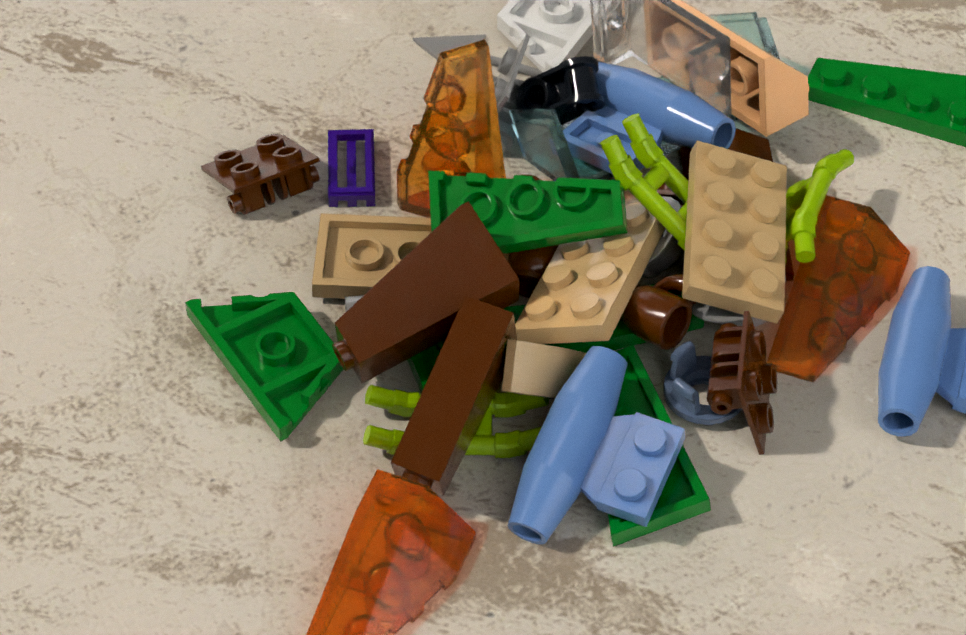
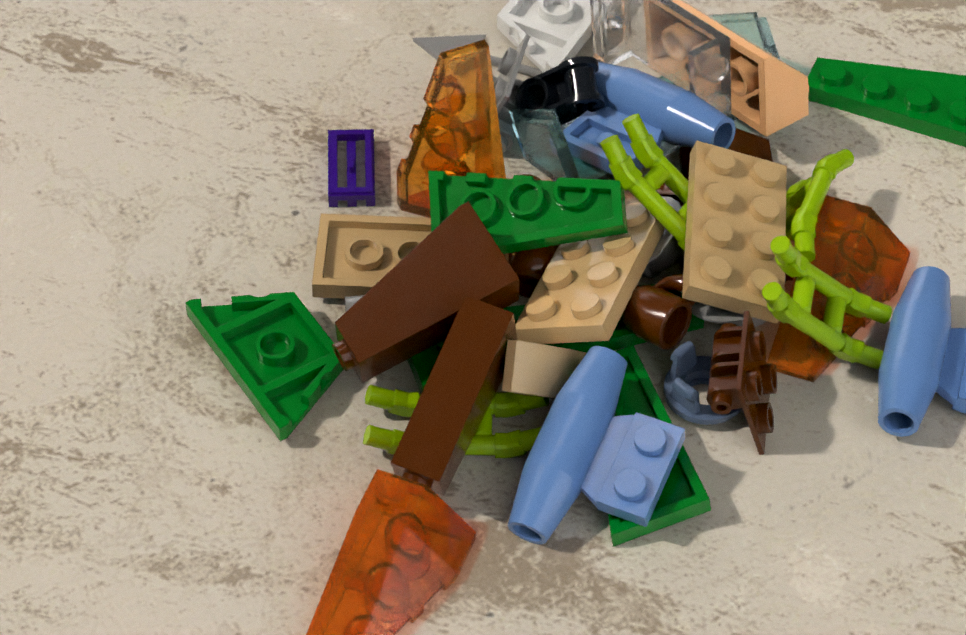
(251, 170): reddish brown hinge -> none
(839, 300): none -> lime piece

